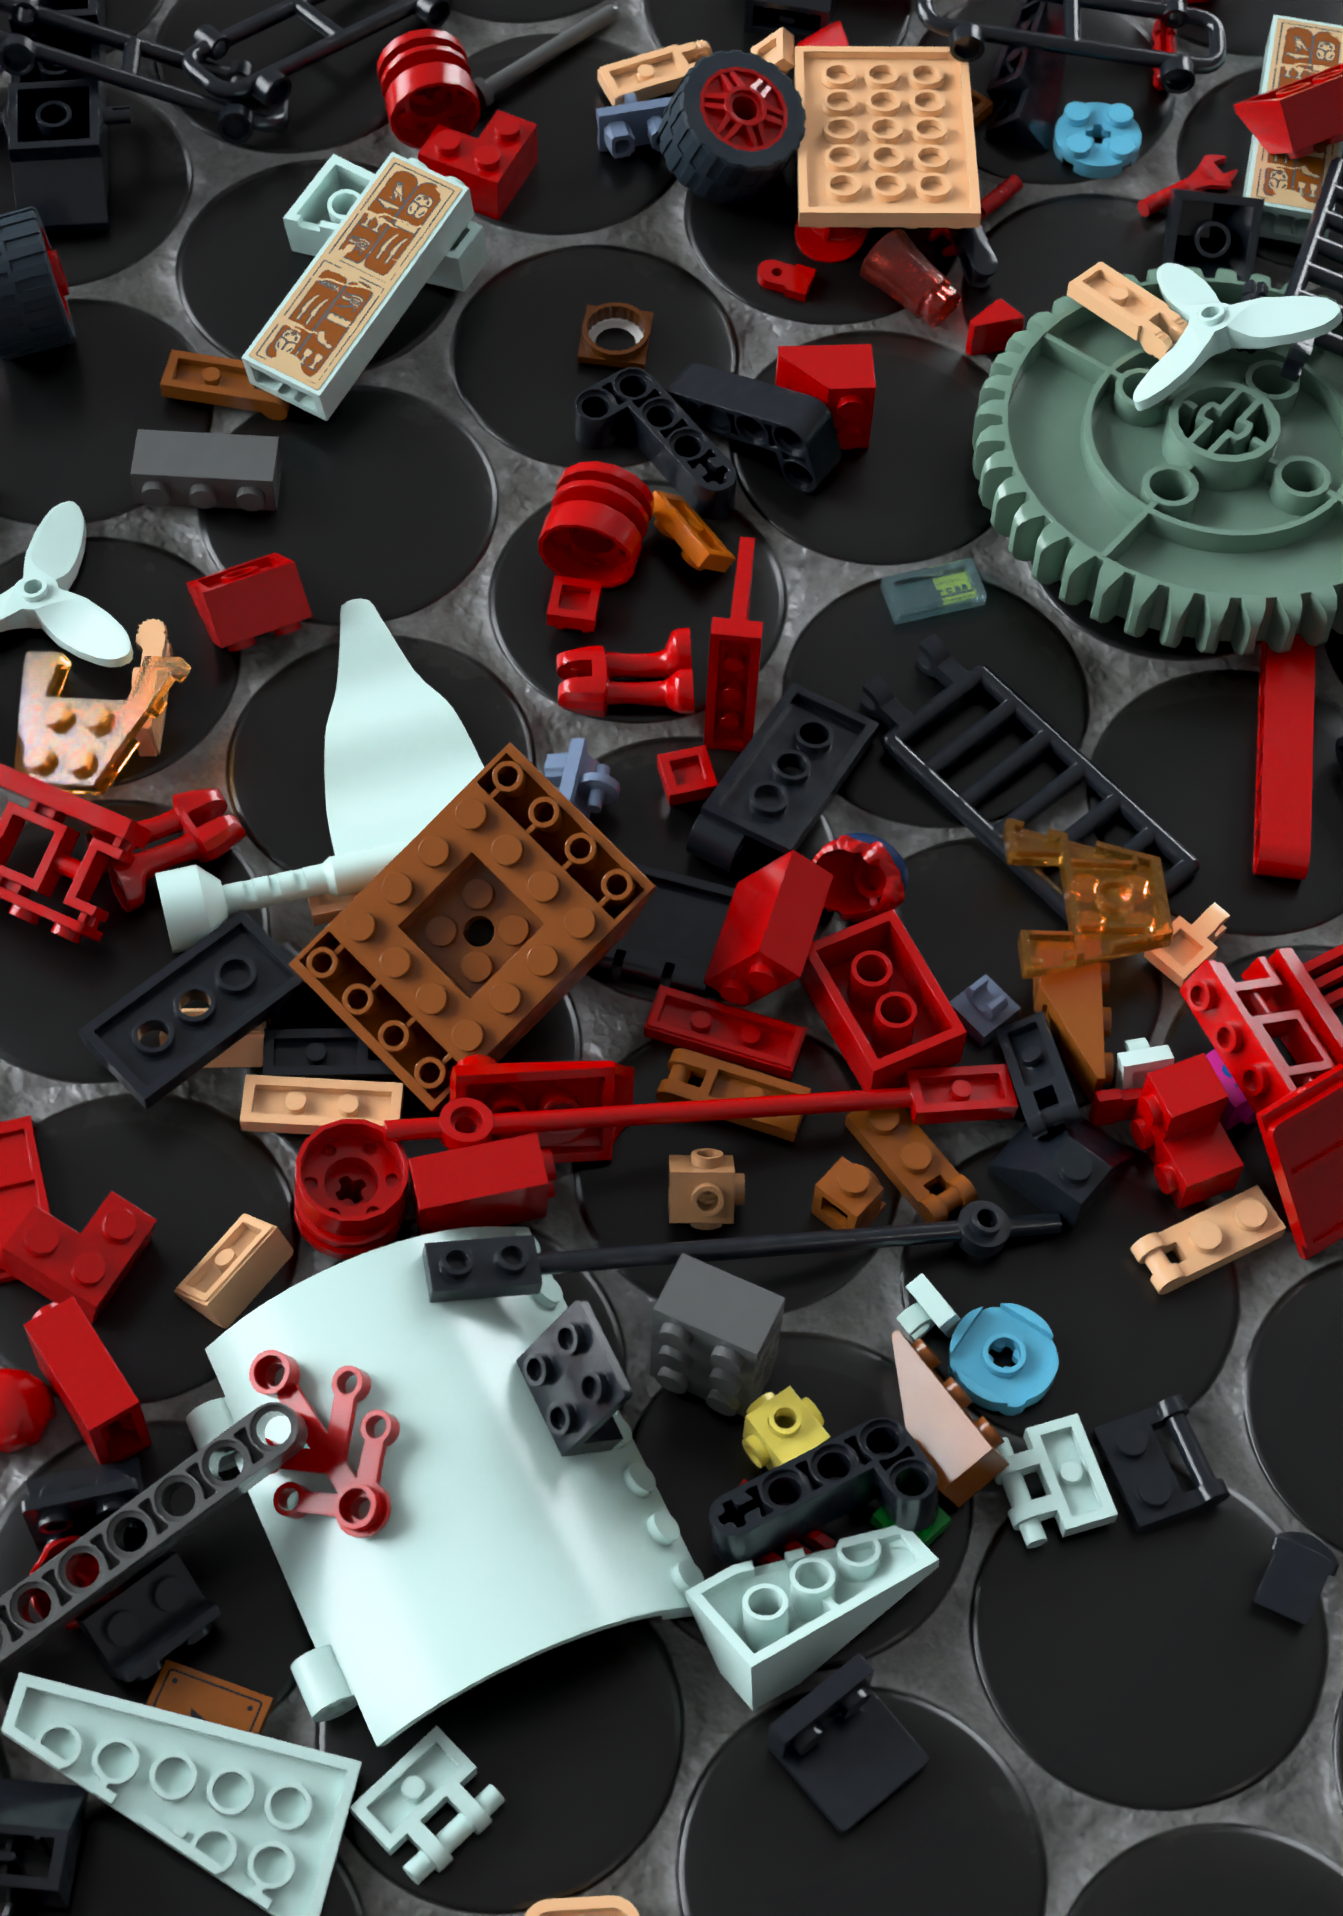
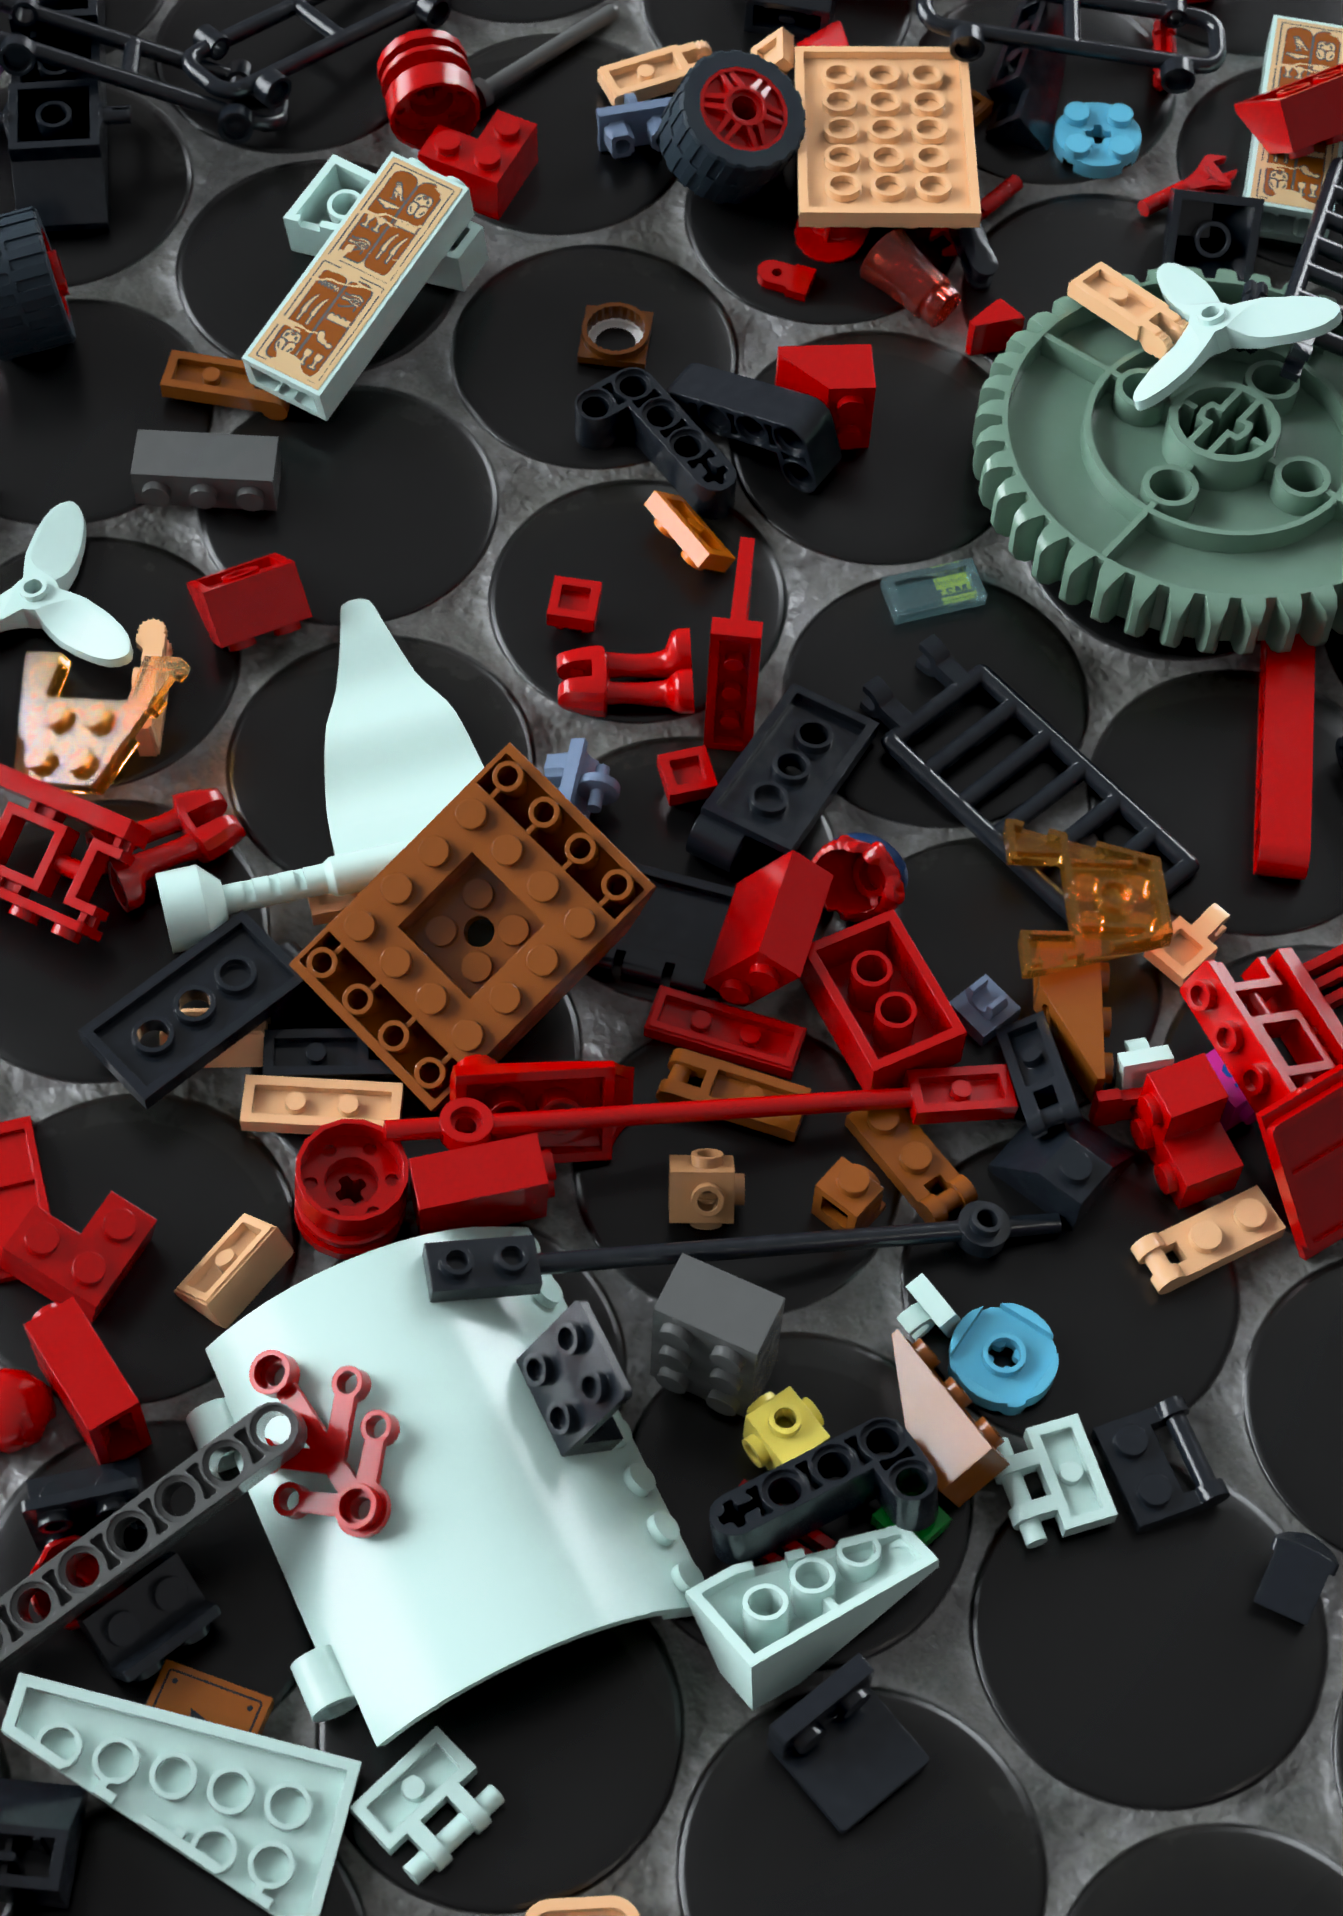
(596, 523): red wheel -> none

